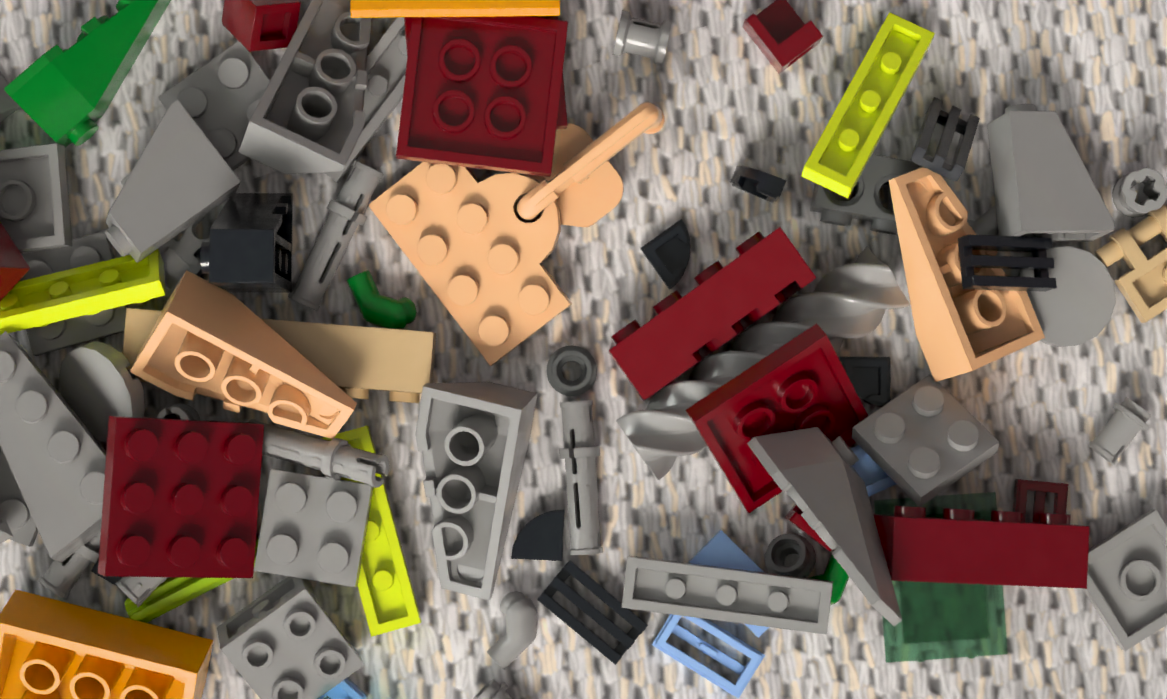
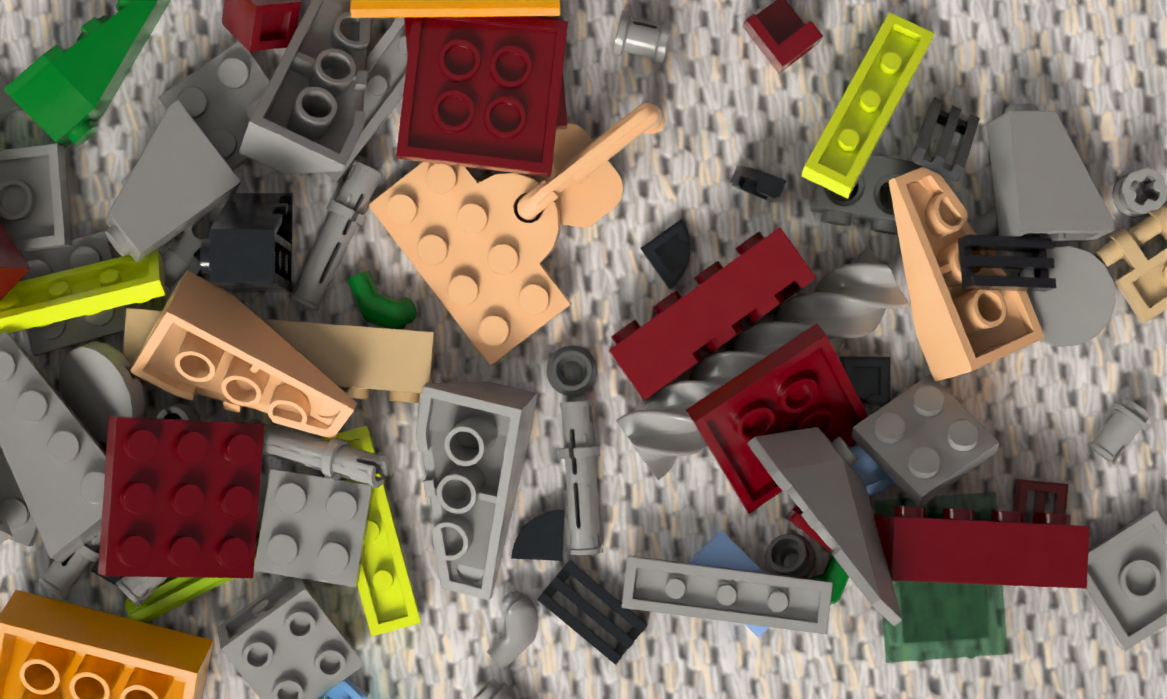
(745, 672): light blue tile -> none

